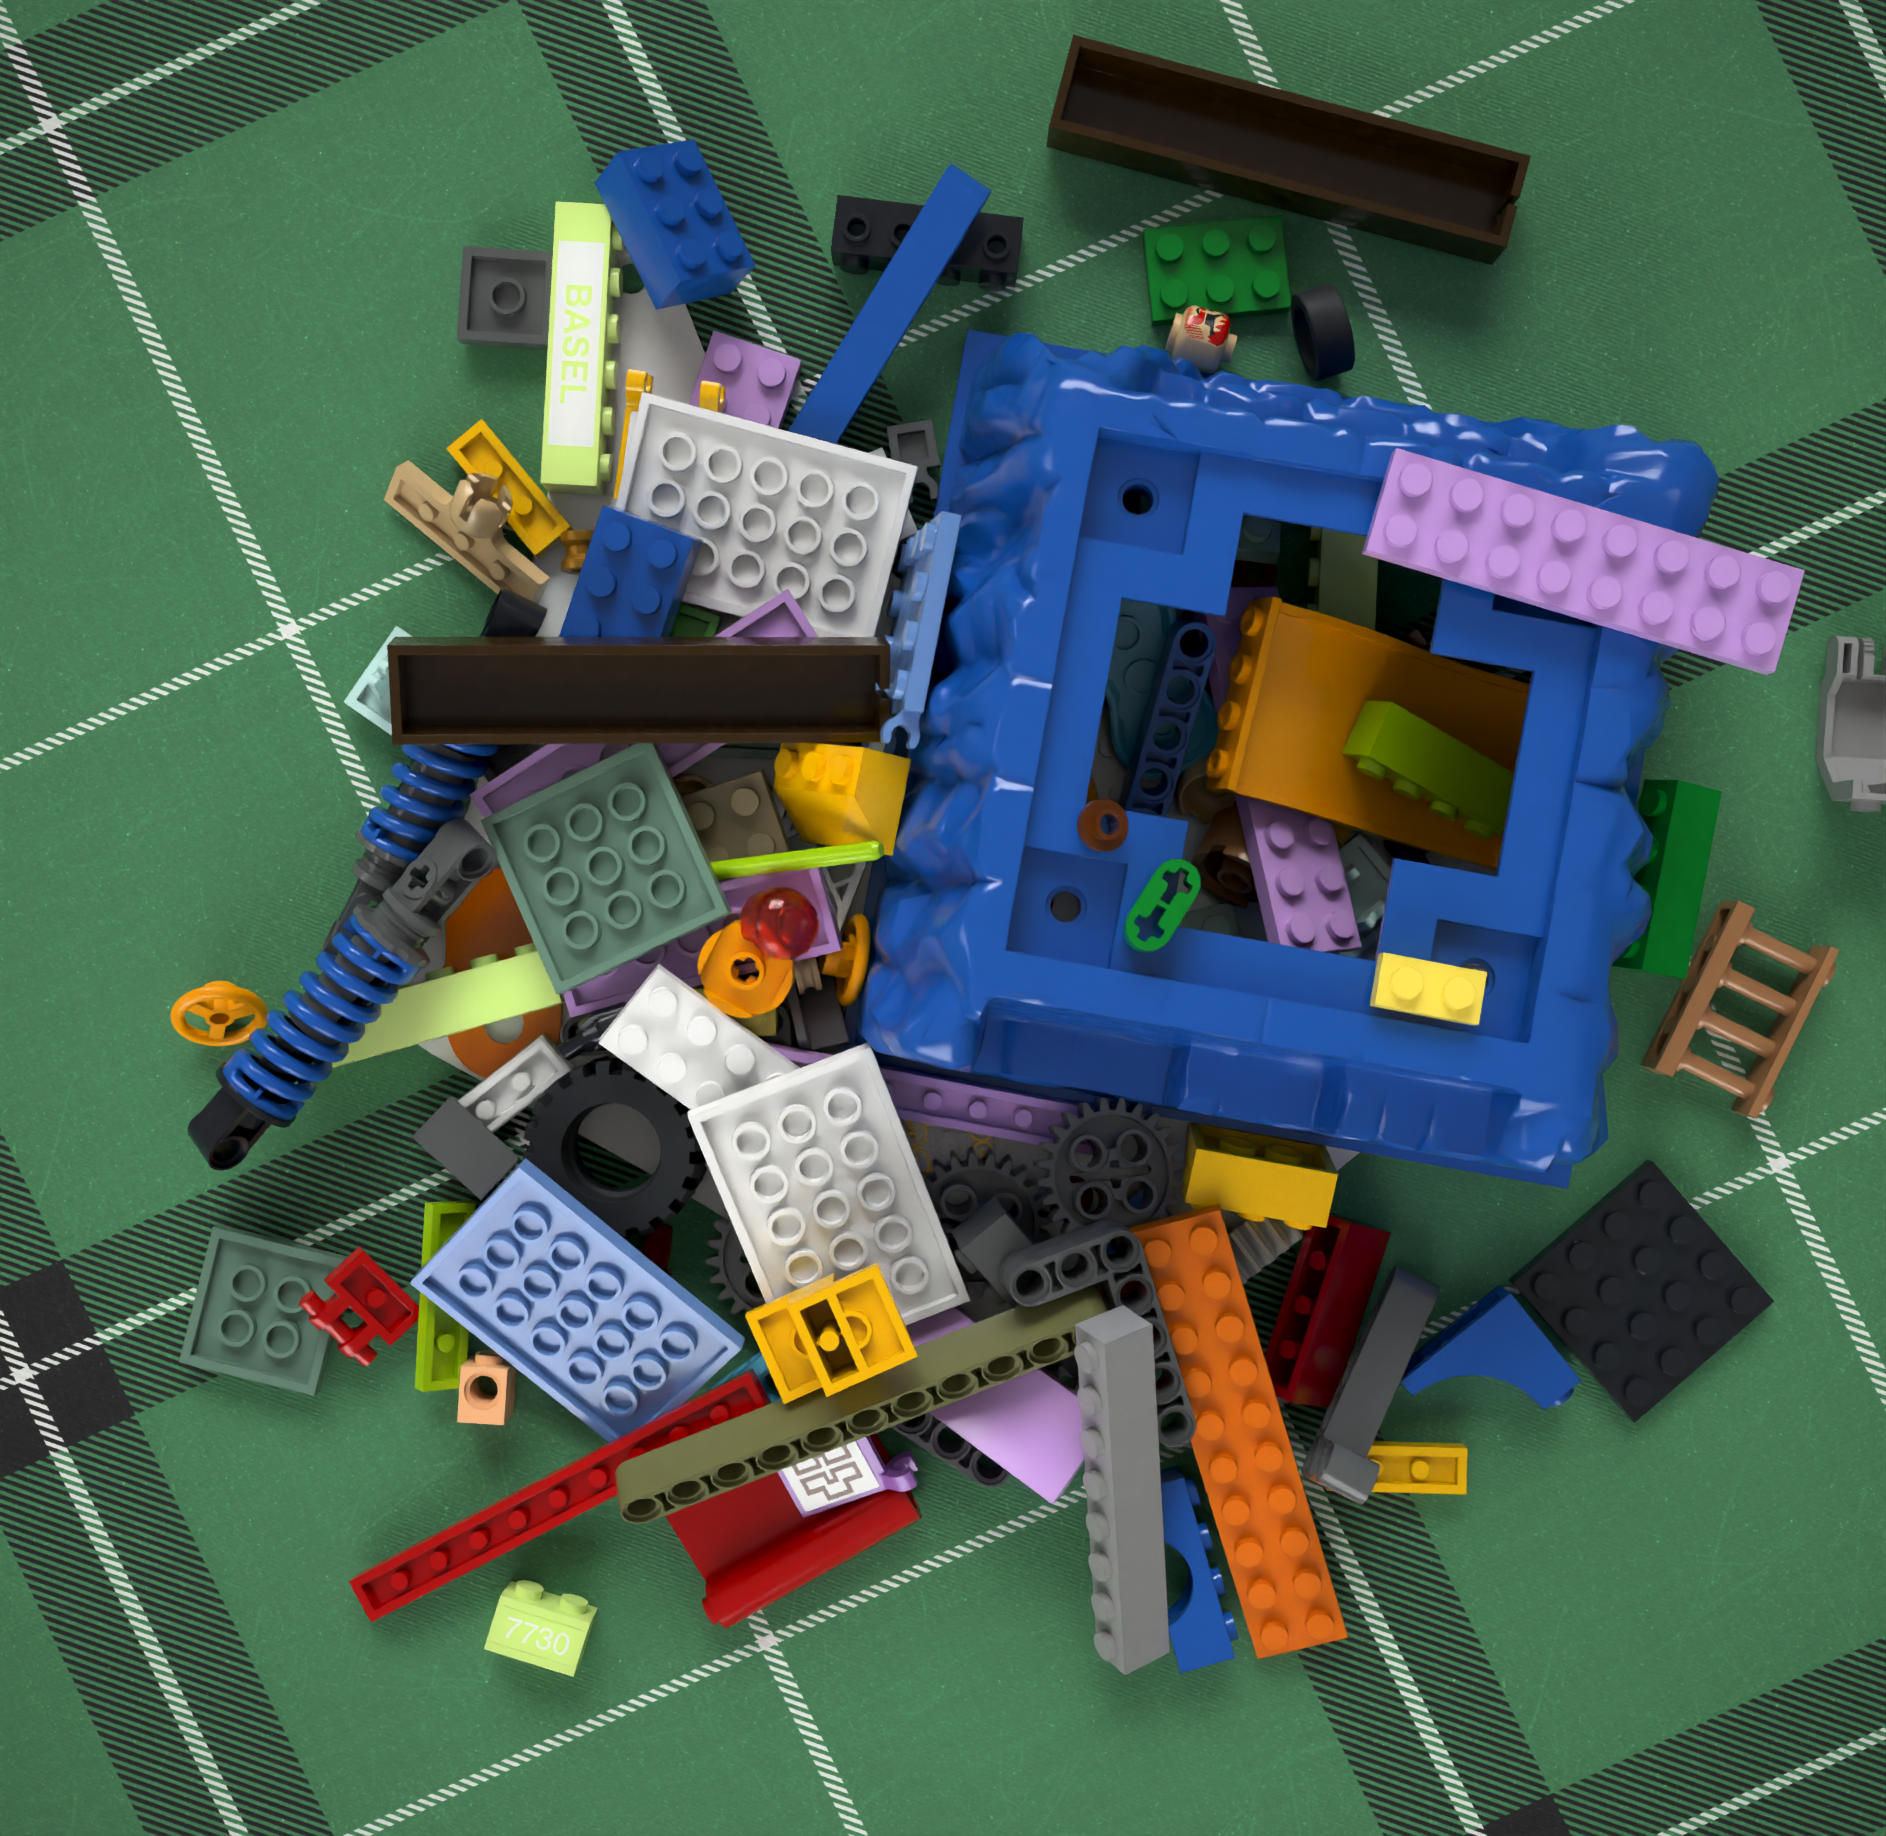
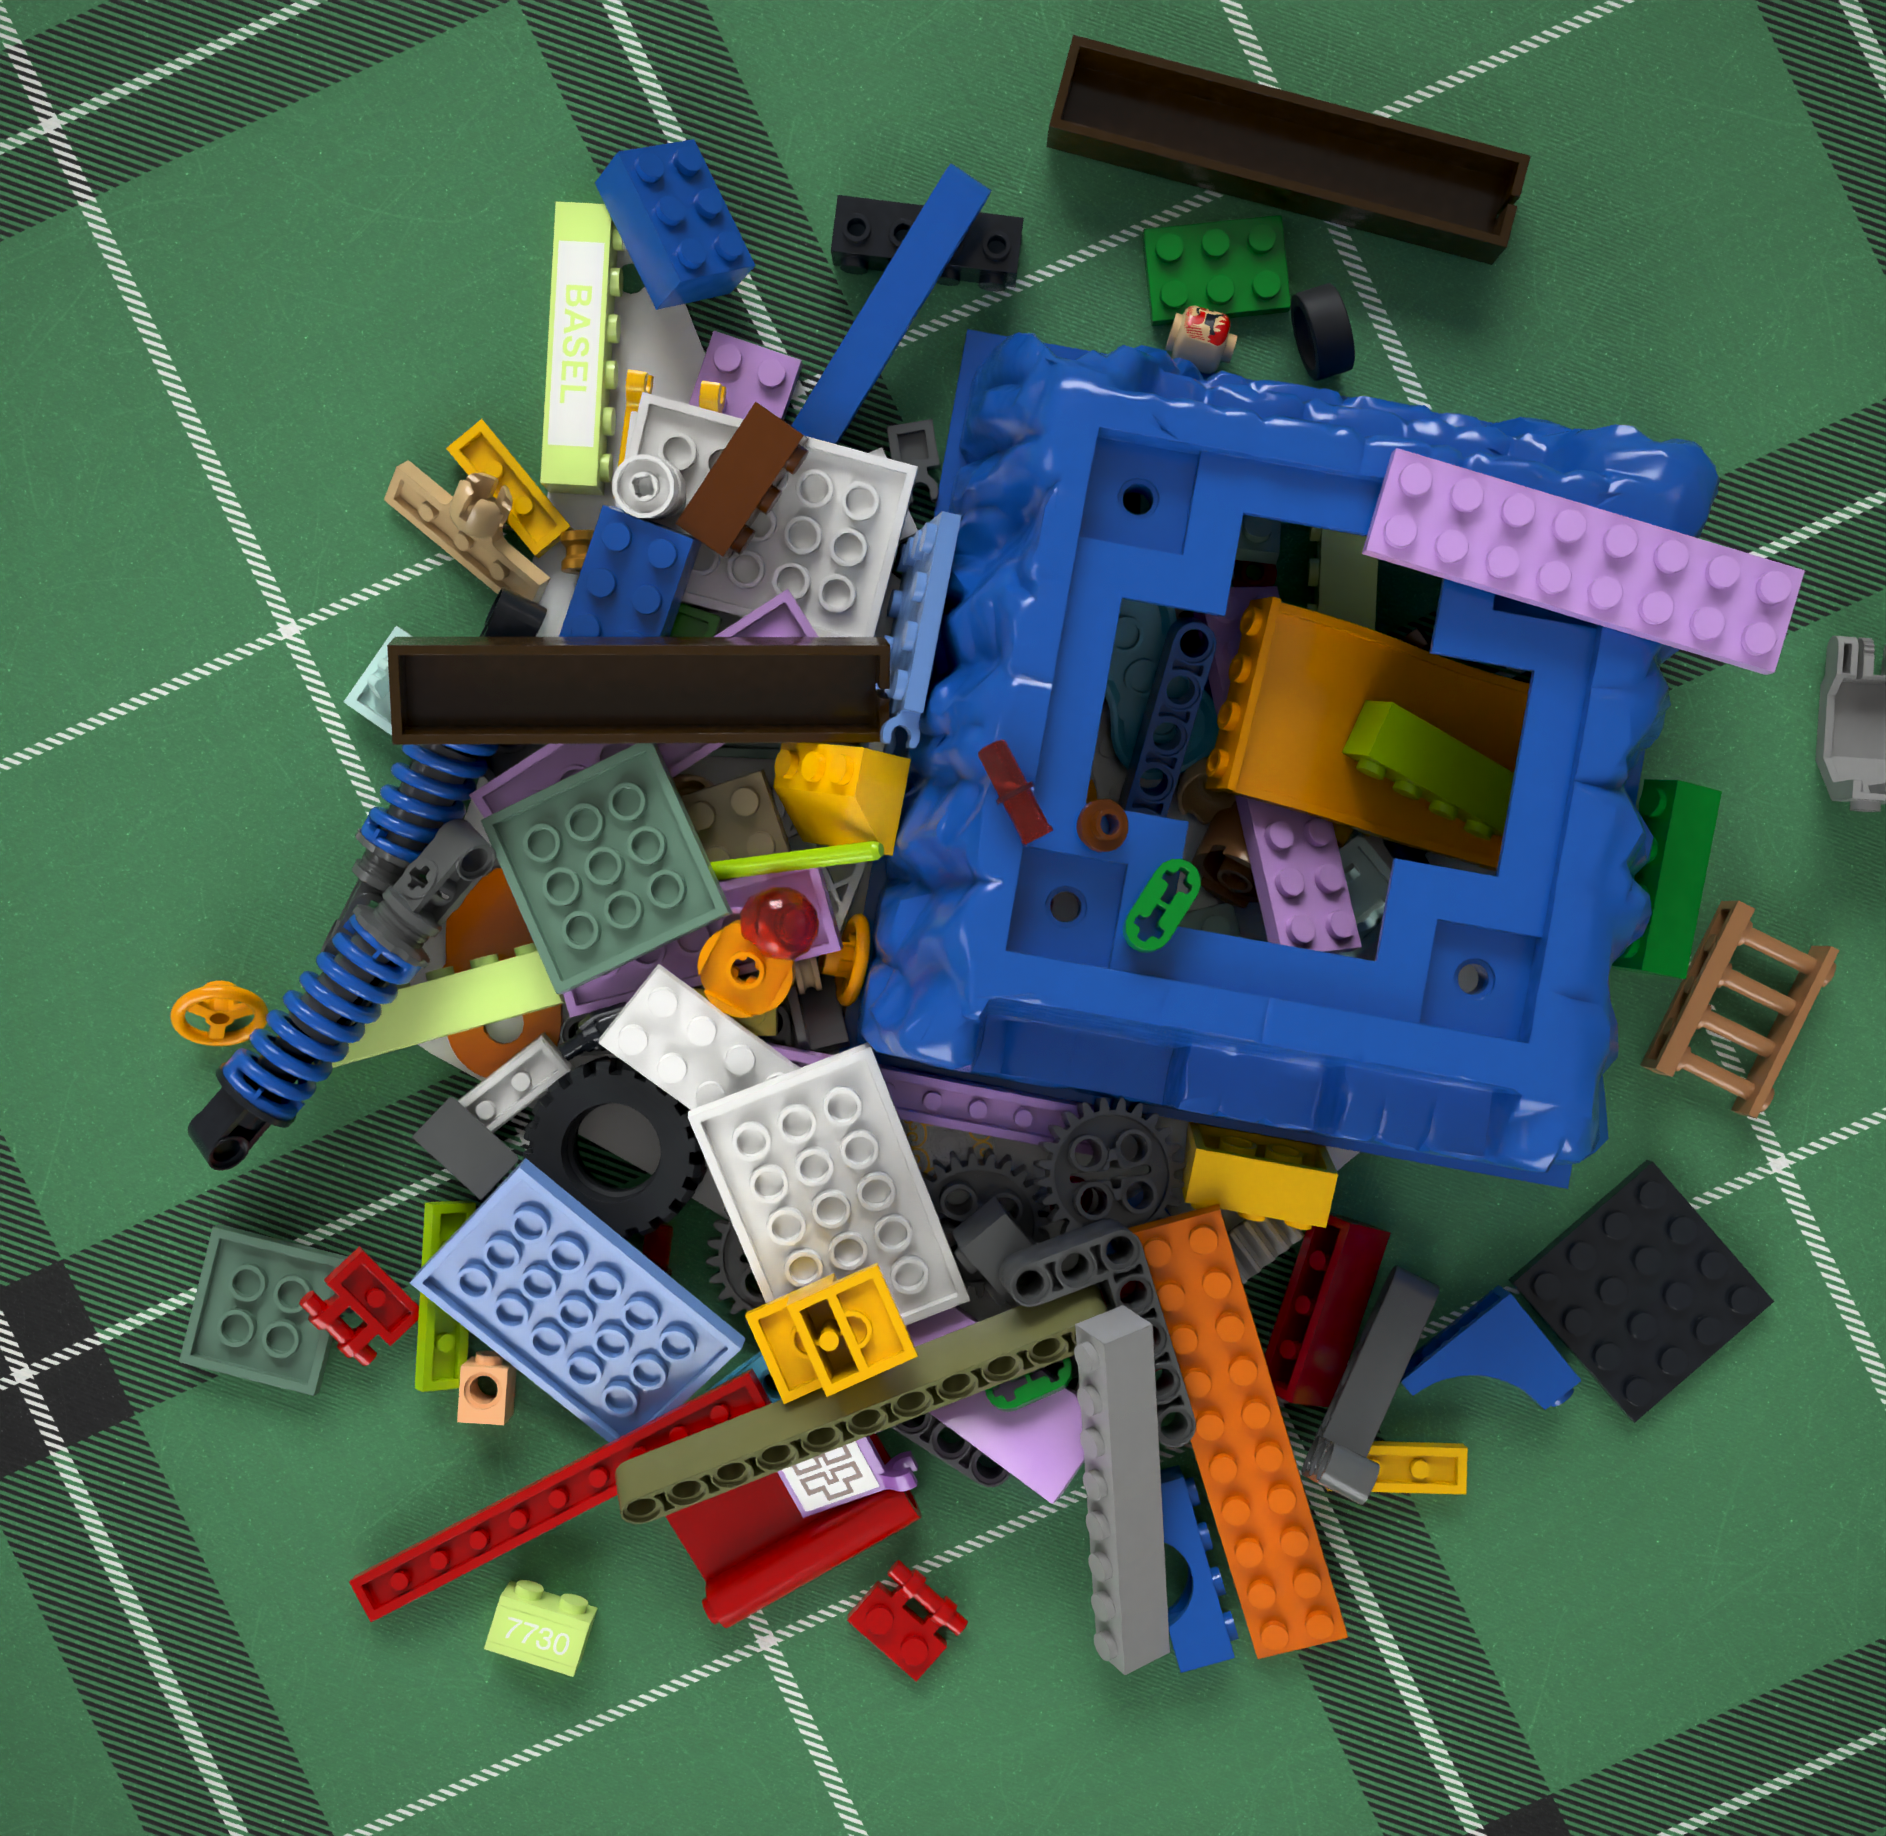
(505, 297): dark grey plate -> none
(648, 487): none -> white wheel
(744, 482): none -> reddish brown brick
(898, 1629): none -> red plate
(1014, 791): none -> clear red axle
(1033, 1390): none -> green beam
(1428, 989): light yellow plate -> none

